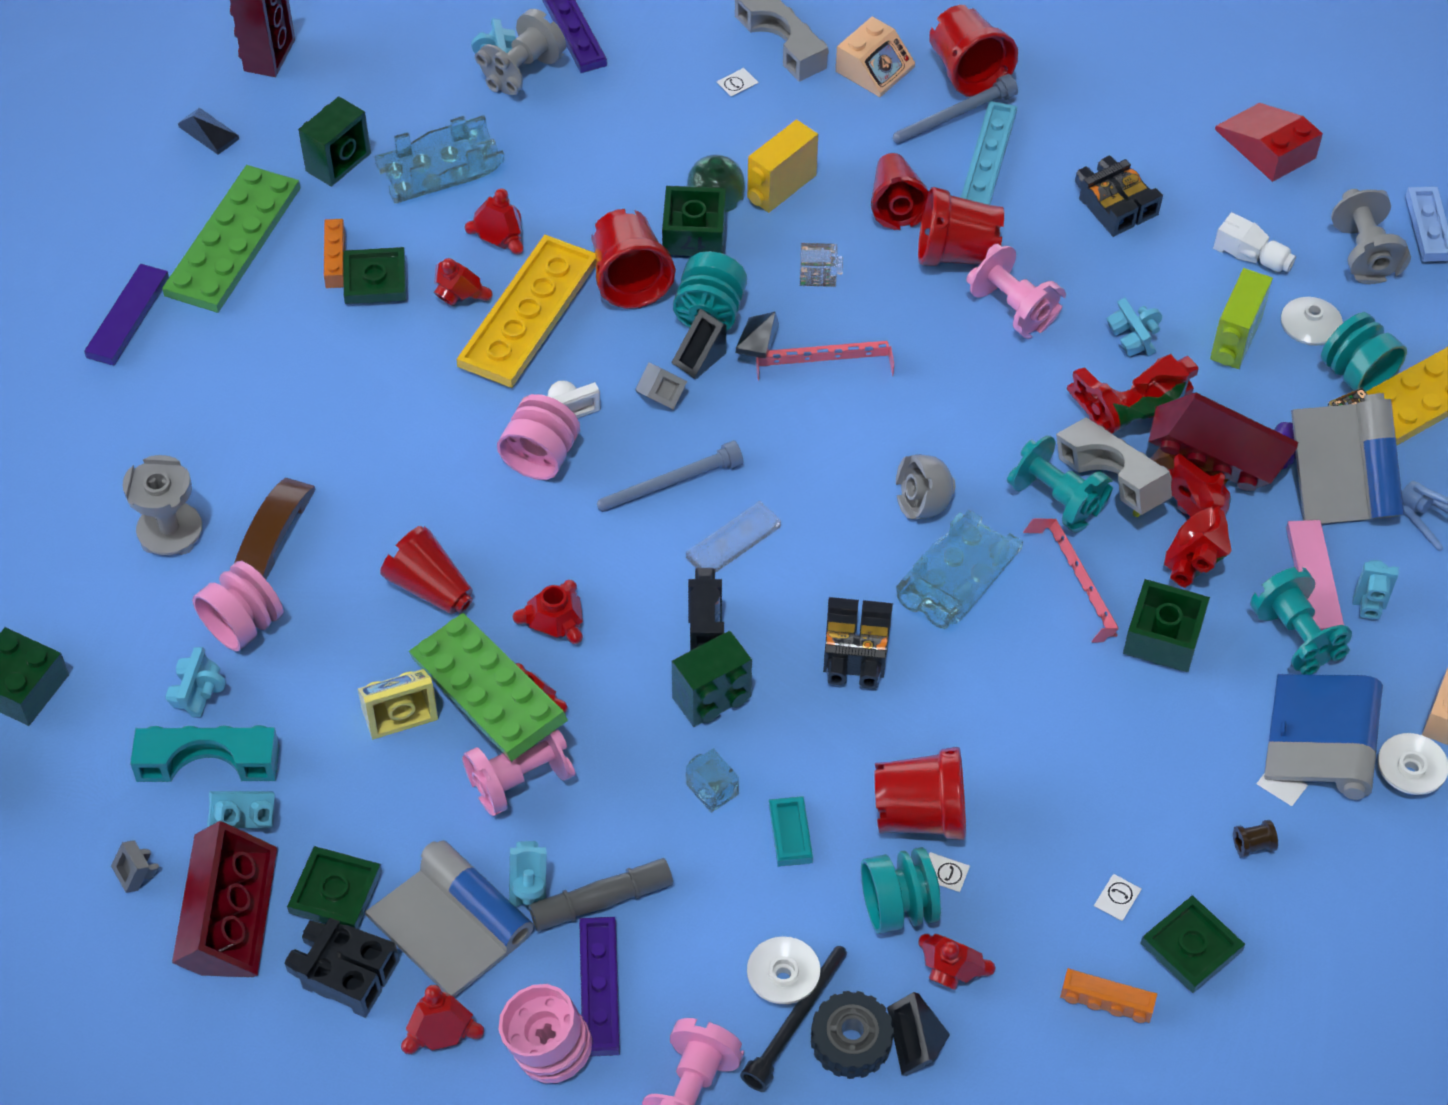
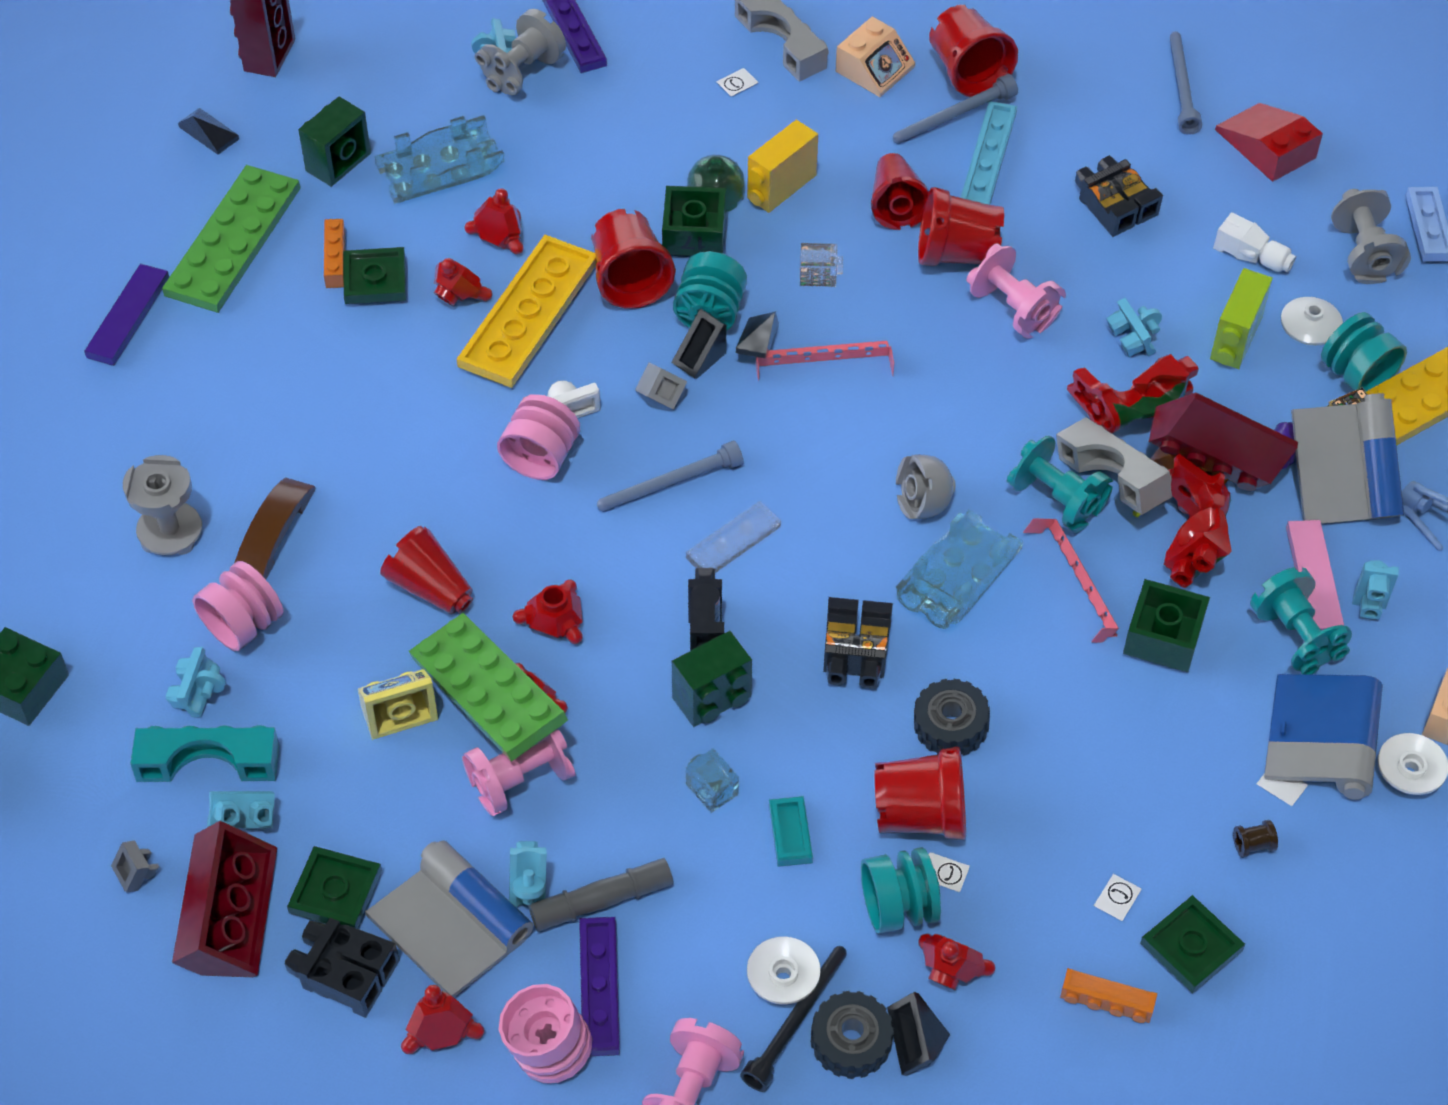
(956, 700): none -> black wheel
(1189, 118): none -> sand blue piece

